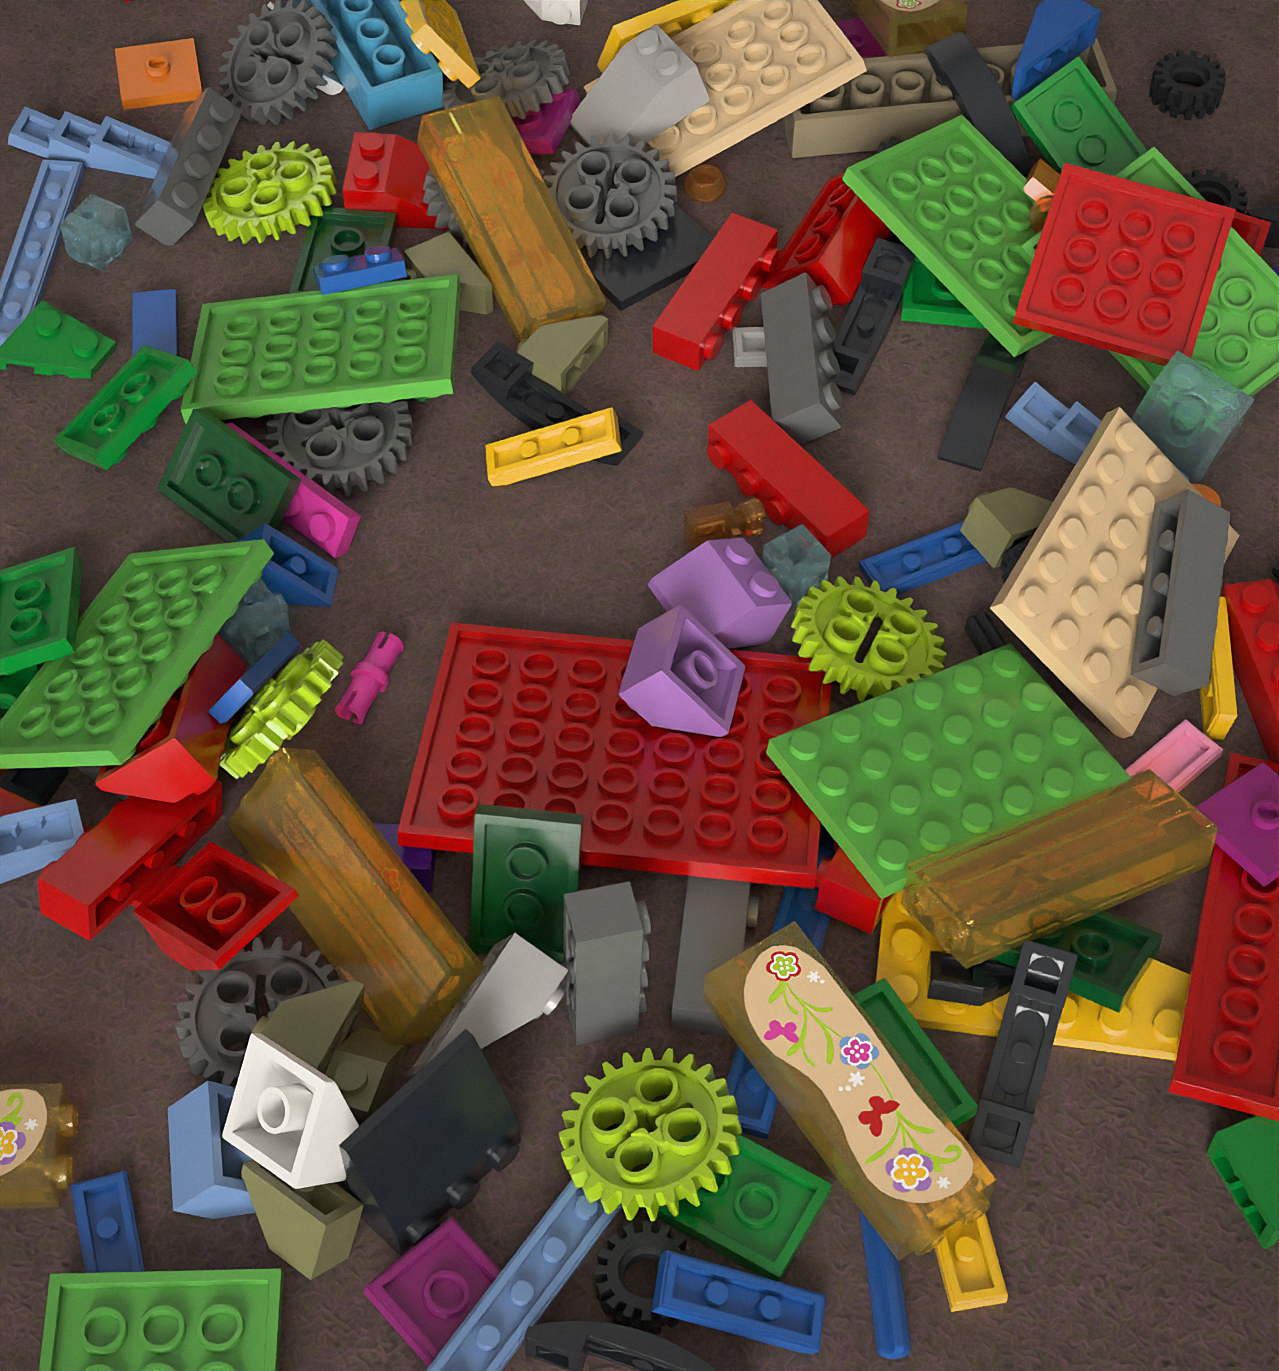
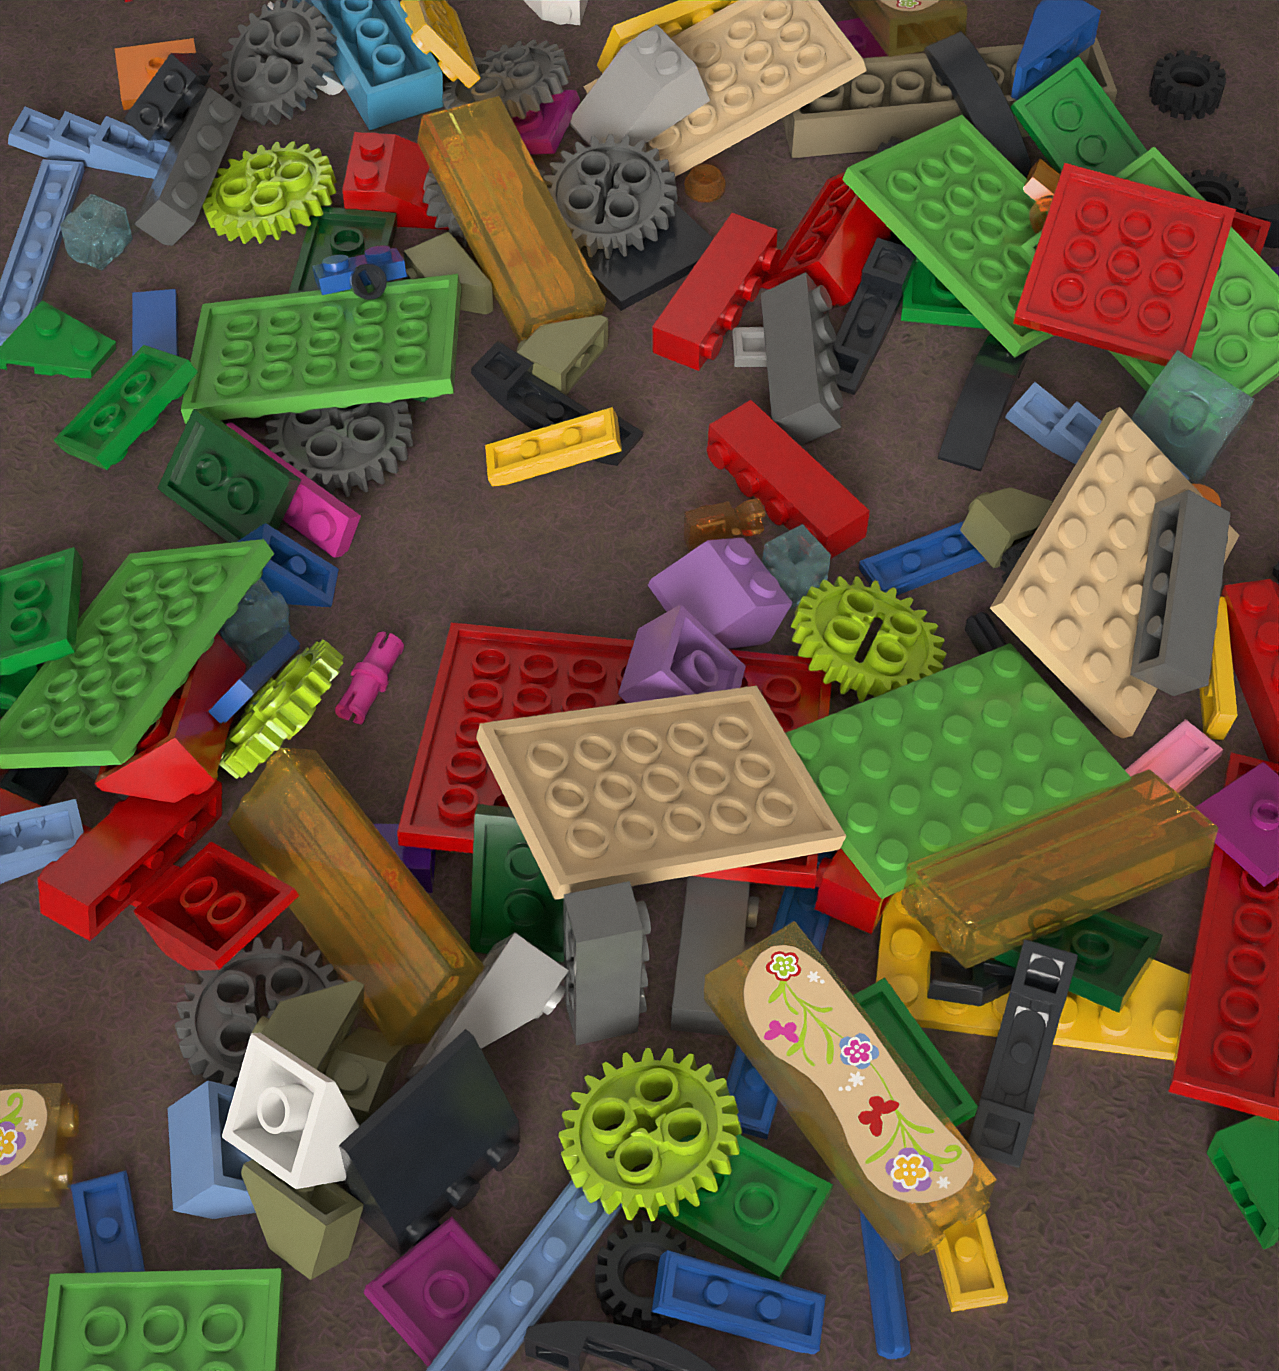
(167, 96): none -> black plate
(376, 278): none -> black hinge
(657, 789): none -> tan plate

